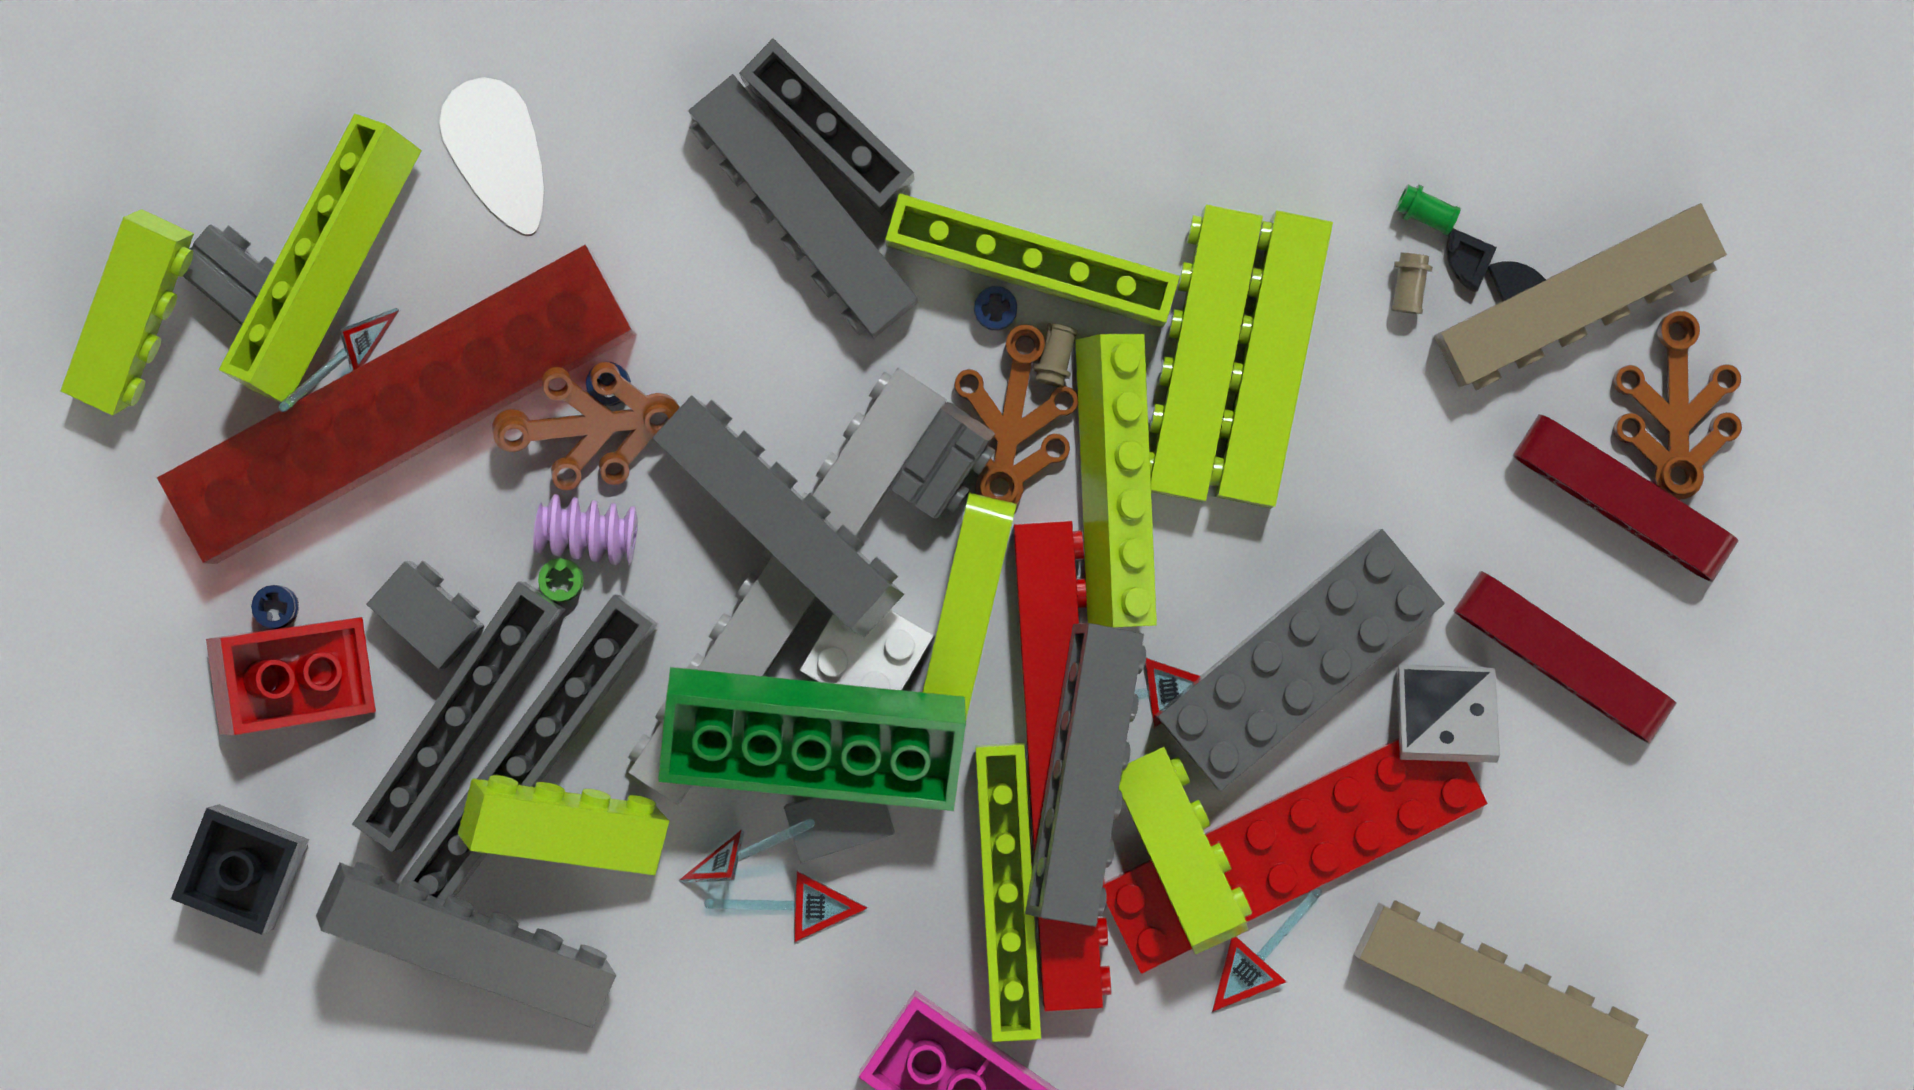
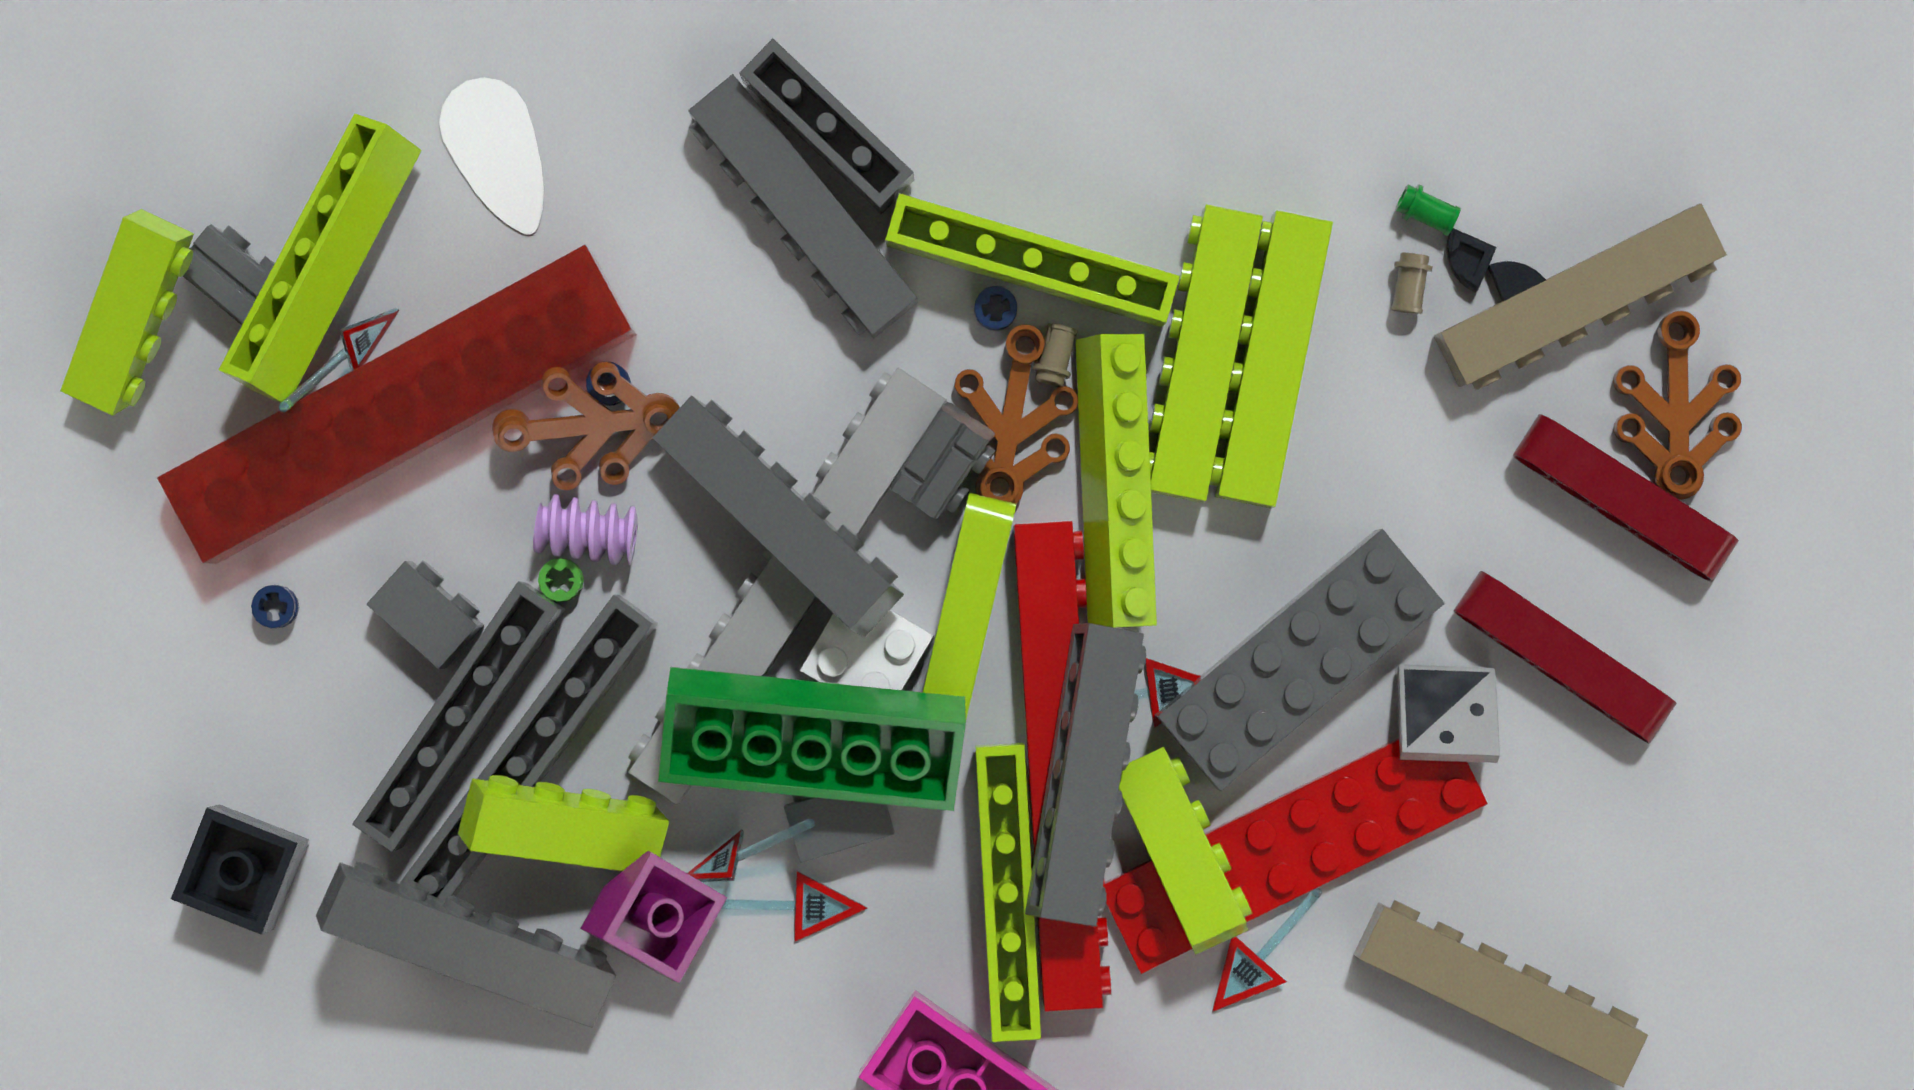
(290, 676): red slope -> none
(655, 915): none -> magenta slope

